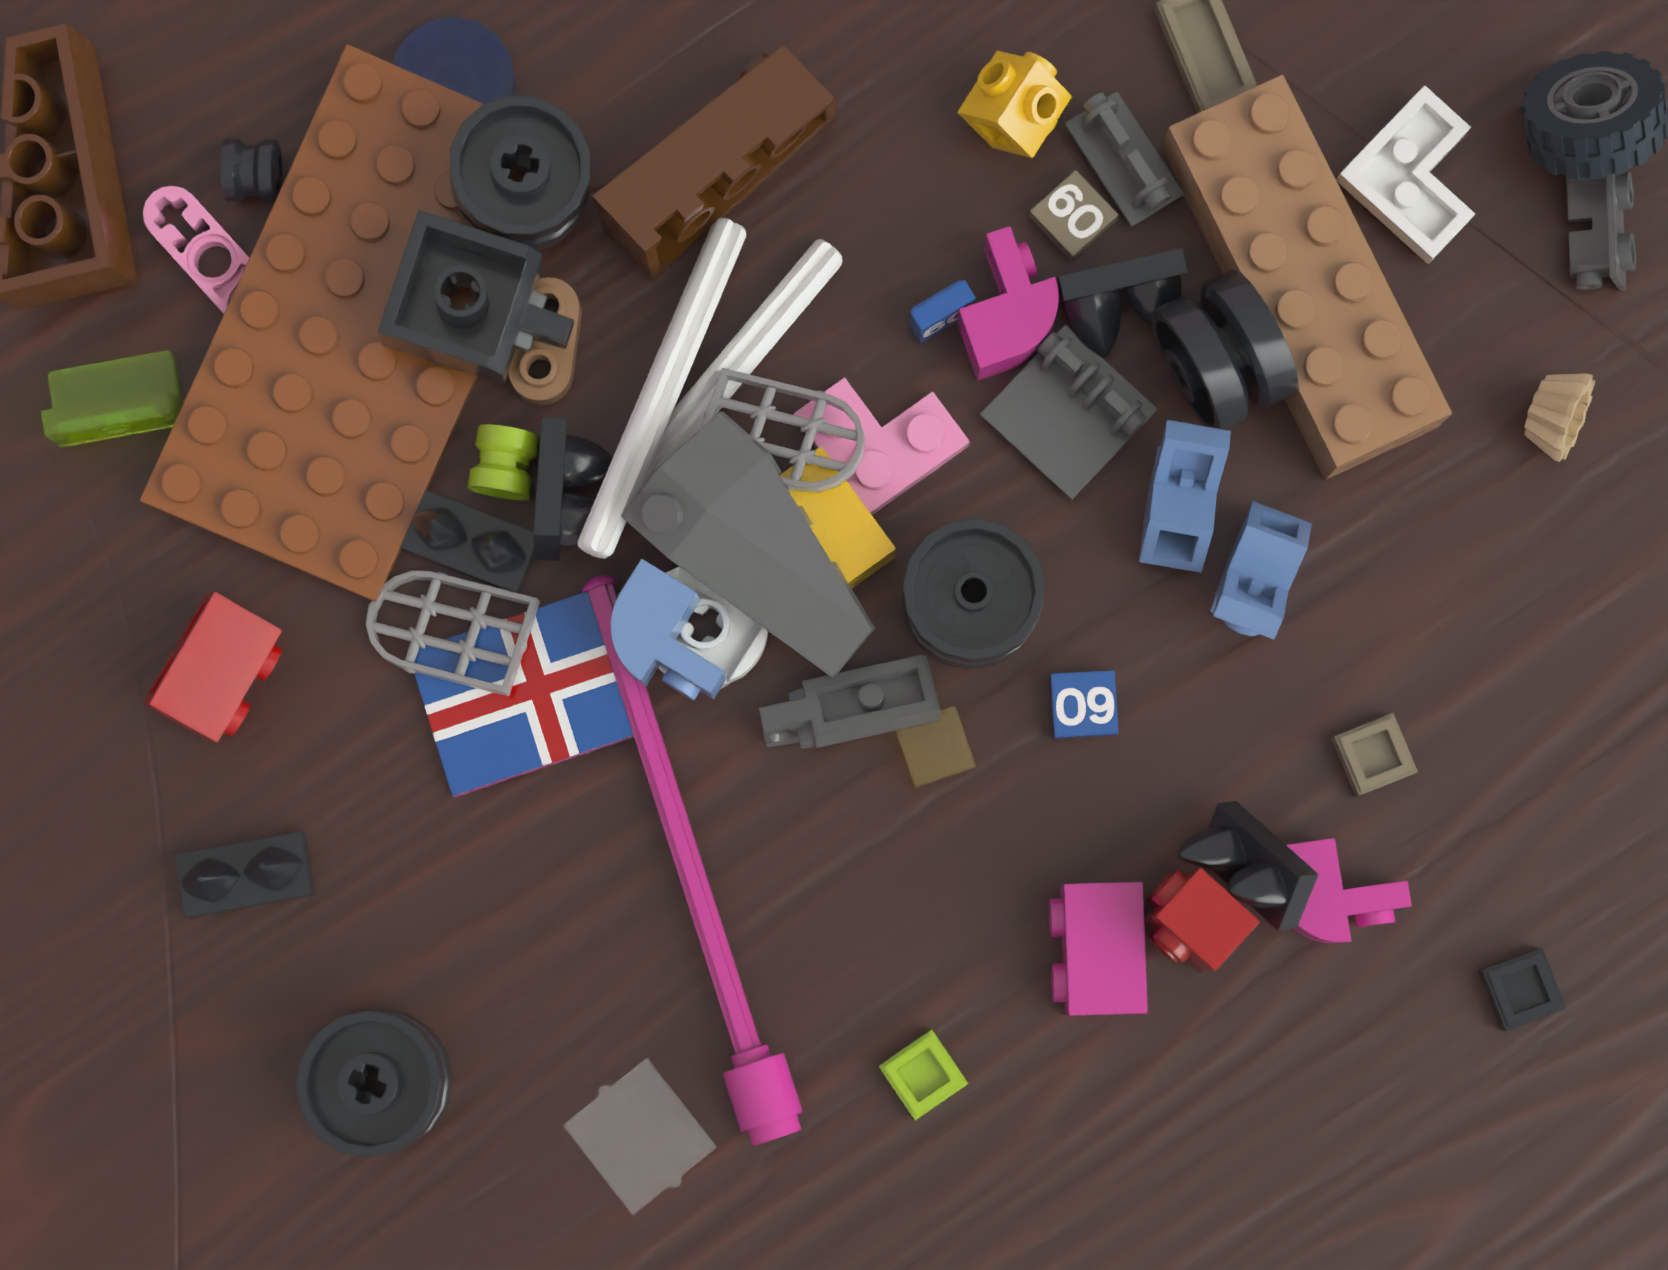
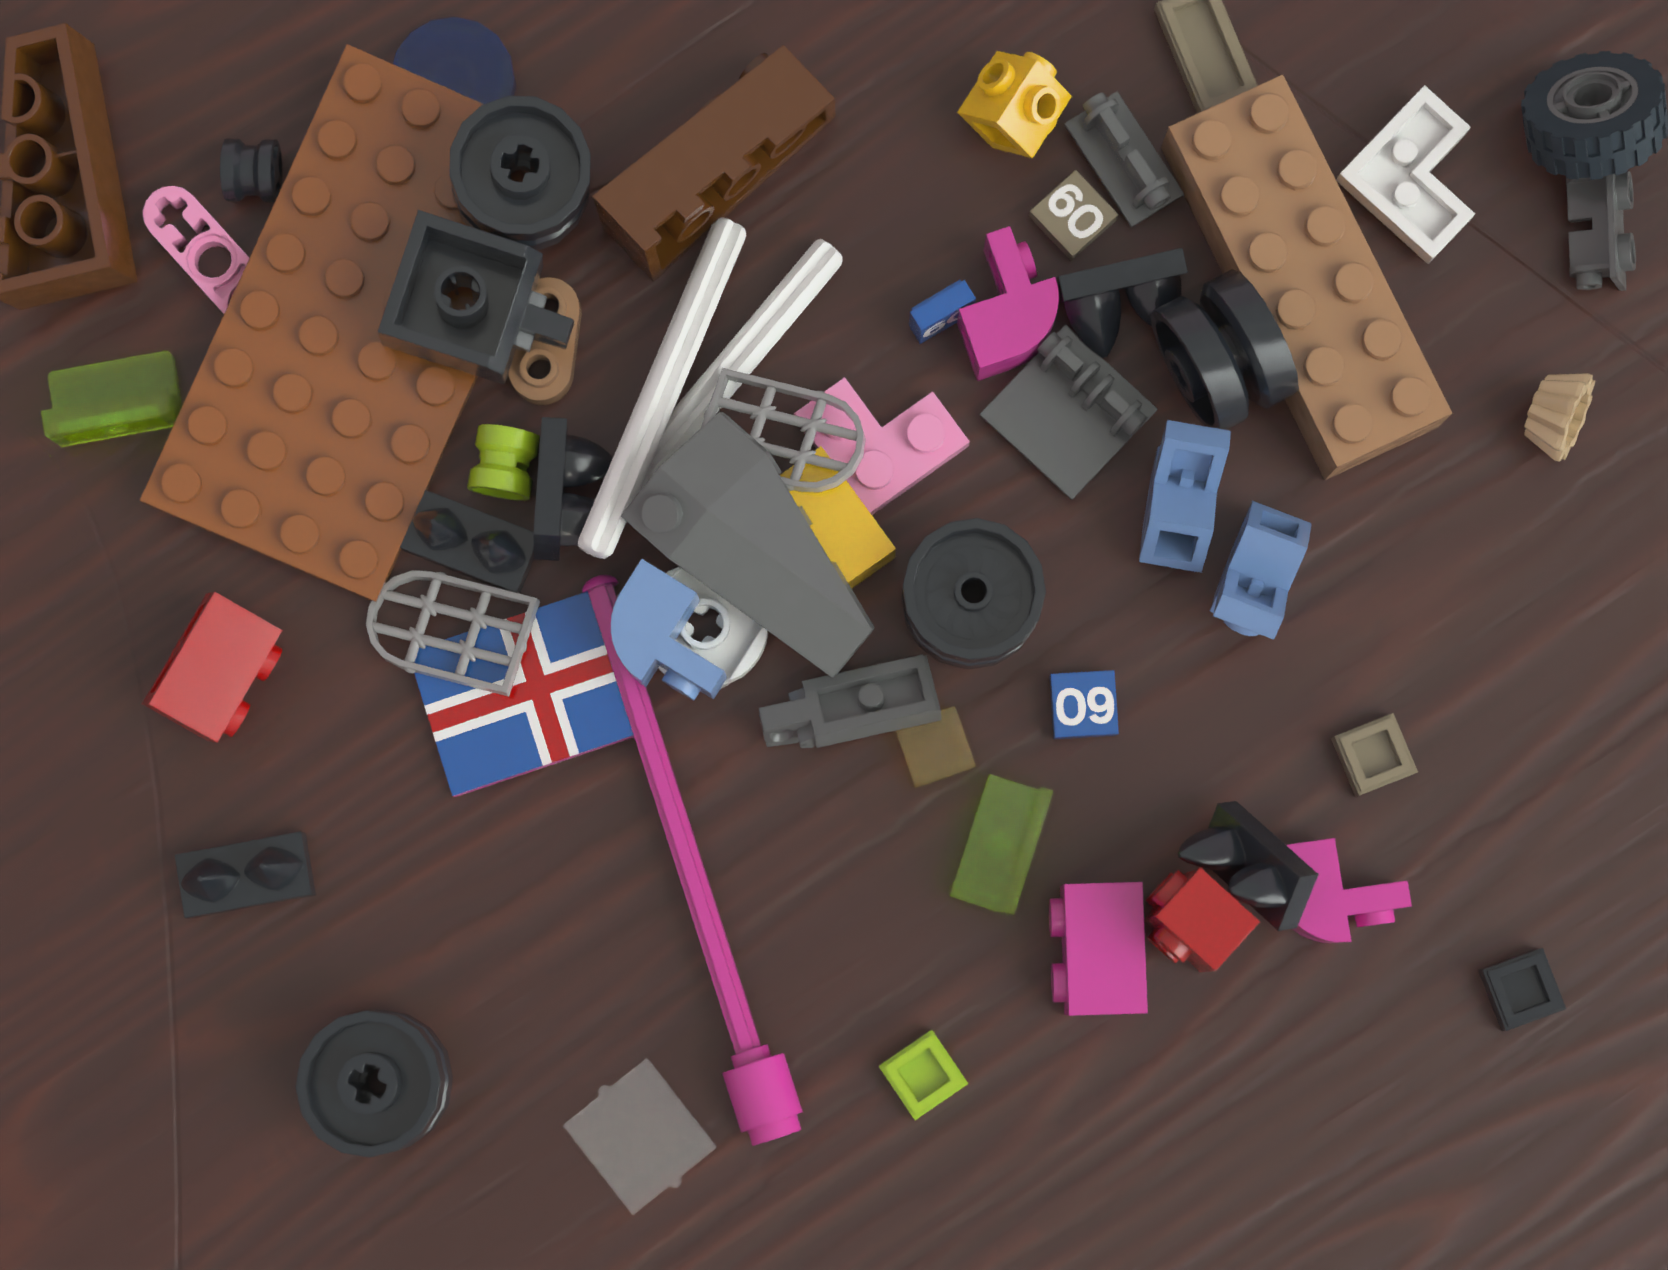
(1001, 845): none -> clear neon green panel

